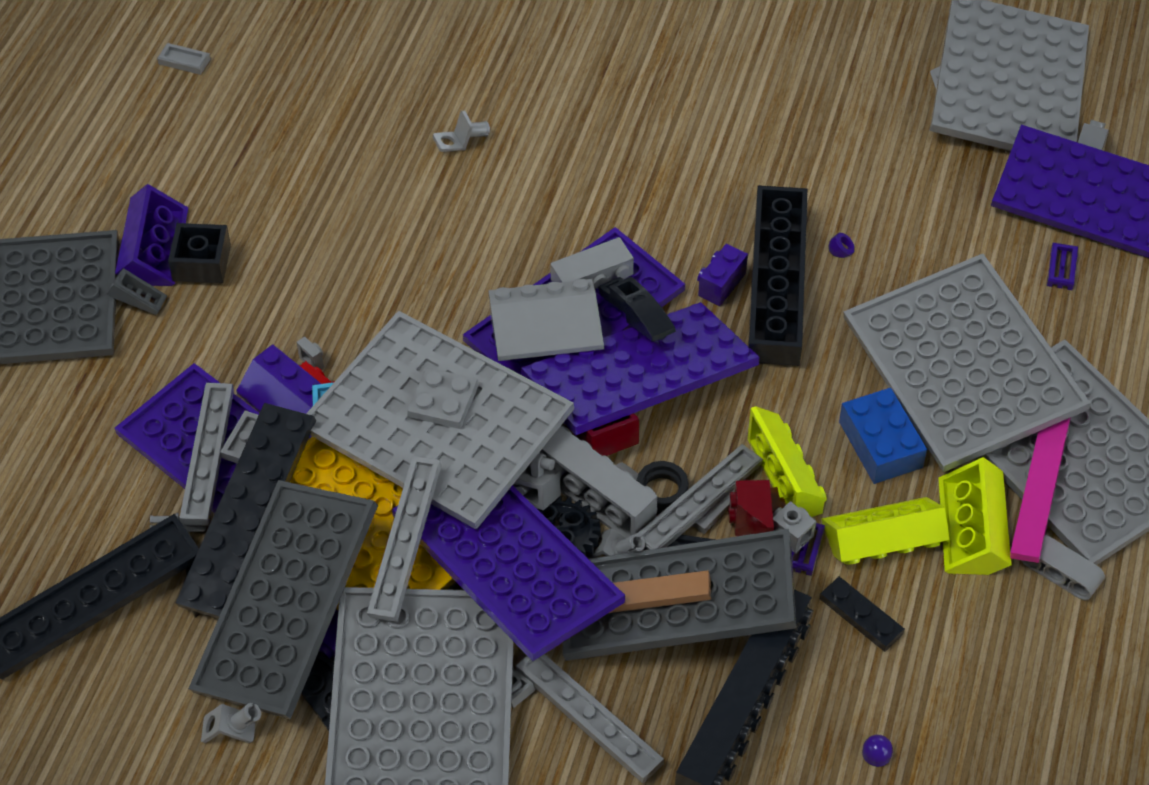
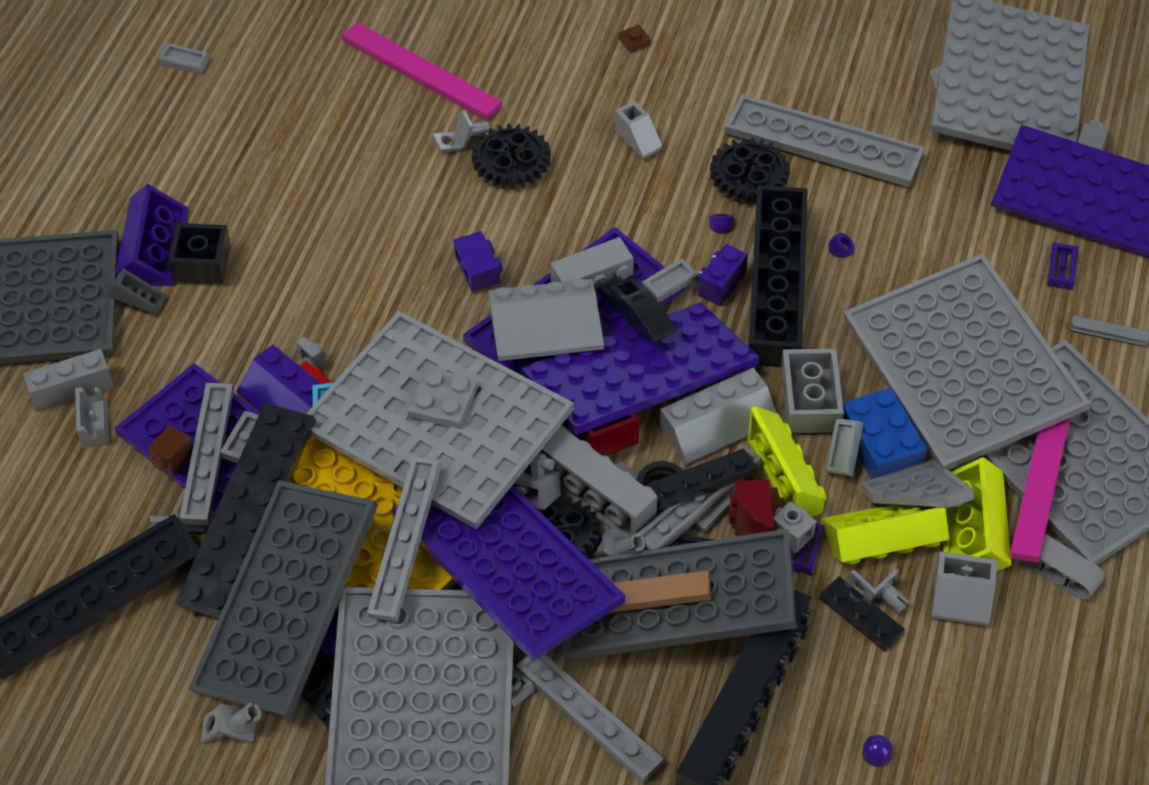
(57, 382): none -> light grey brick
(92, 418): none -> light grey hinge
(170, 450): none -> reddish brown brick
(422, 71): none -> dark pink tile
(477, 261): none -> dark purple brick
(496, 163): none -> black gear
(634, 38): none -> reddish brown plate
(637, 129): none -> light grey slope
(670, 280): none -> light grey tile
(703, 478): none -> black plate
(714, 416): none -> light grey slope
(721, 223): none -> dark purple piece
(734, 163): none -> black gear
(811, 390): none -> light grey brick
(825, 140): none -> light grey plate
(844, 447): none -> light grey tile
(884, 590): none -> light grey bracket
(919, 486): none -> light grey plate
(964, 588): none -> light grey slope
(1109, 330): none -> light grey axle

